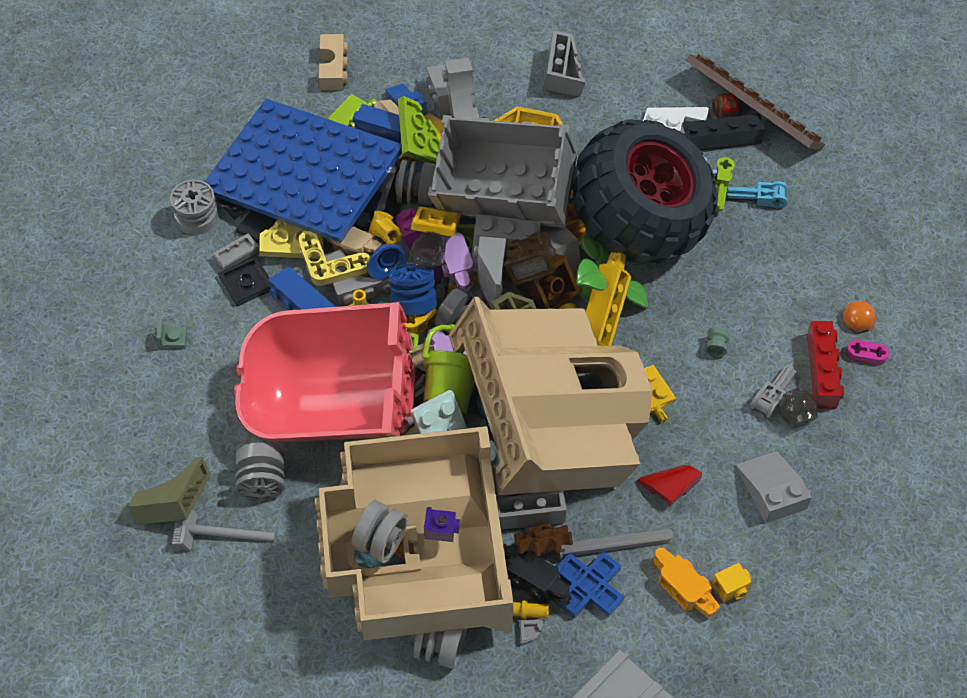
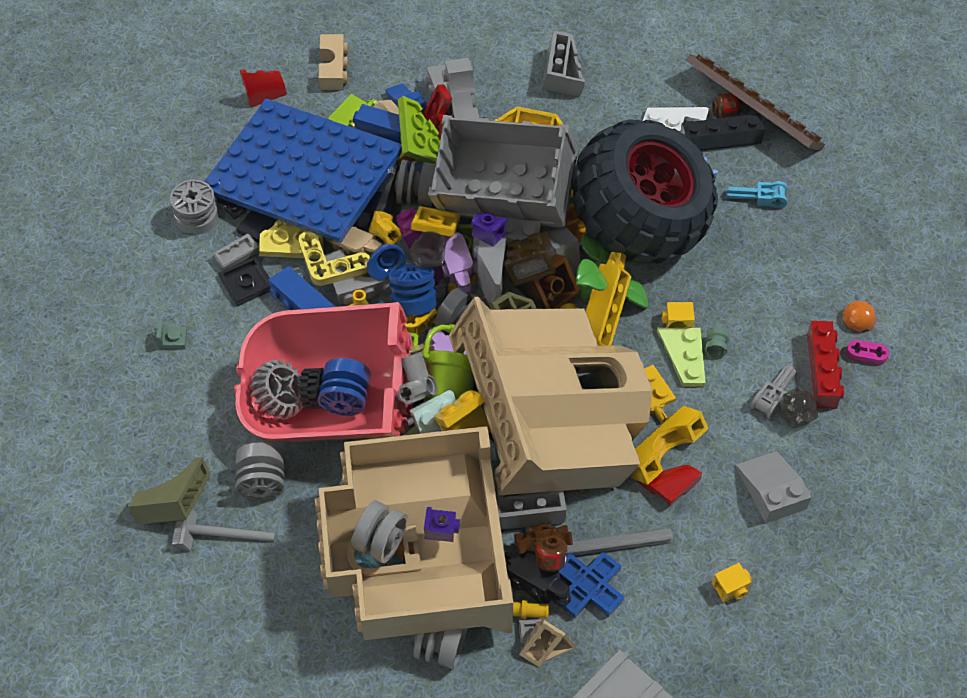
(262, 86): none -> red slope
(277, 389): none -> light grey gear
(310, 386): none -> black tyre
(344, 386): none -> blue wheel
(420, 382): none -> light grey piece
(437, 107): none -> red plate
(463, 413): none -> yellow bracket
(488, 228): none -> dark purple brick
(545, 643): none -> tan slope
(551, 553): none -> reddish brown head
(678, 315): none -> yellow brick
(682, 427): none -> yellow arch
(684, 583): light orange hinge -> none
(686, 354): none -> yellowish green wing
(724, 175): lime connector -> none

